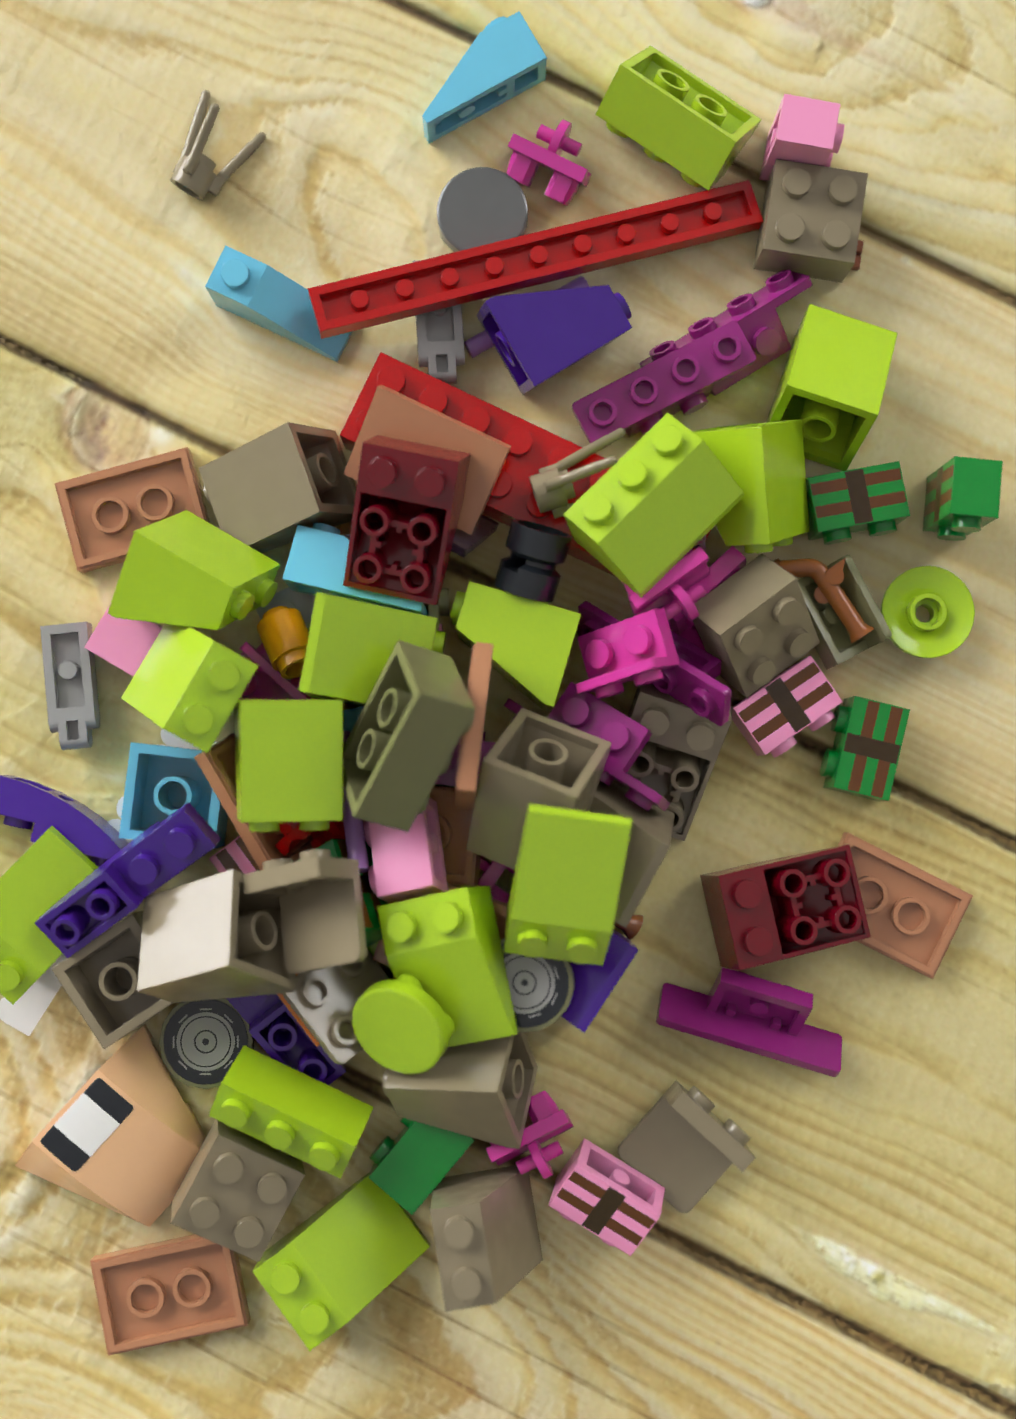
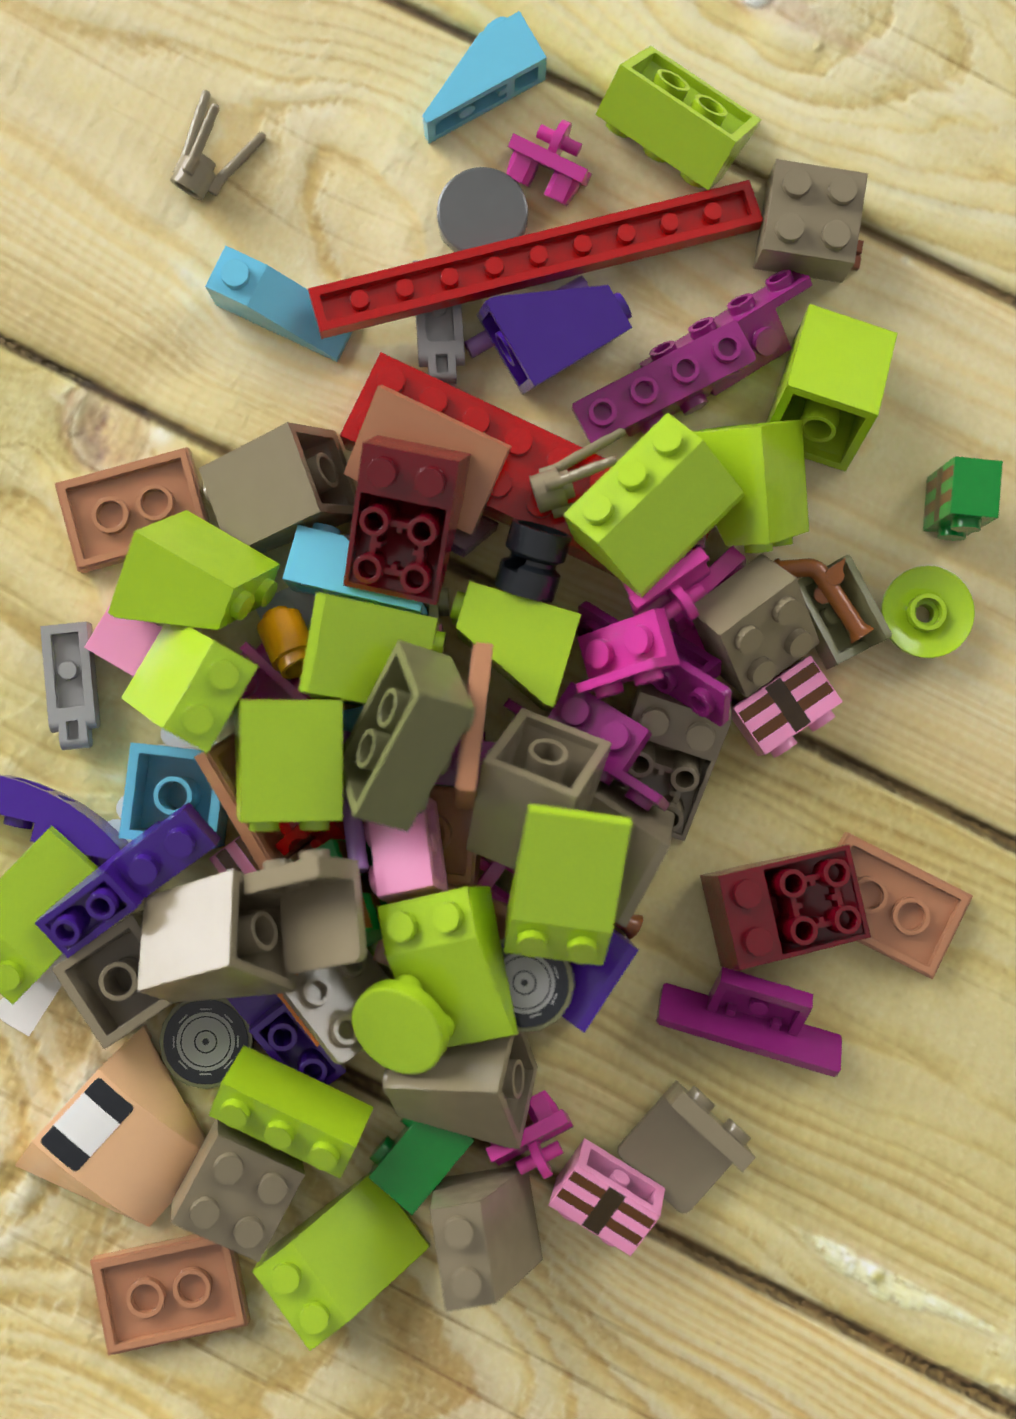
(803, 133): bright pink brick -> none
(856, 501): brick -> none
(864, 748): brick -> none

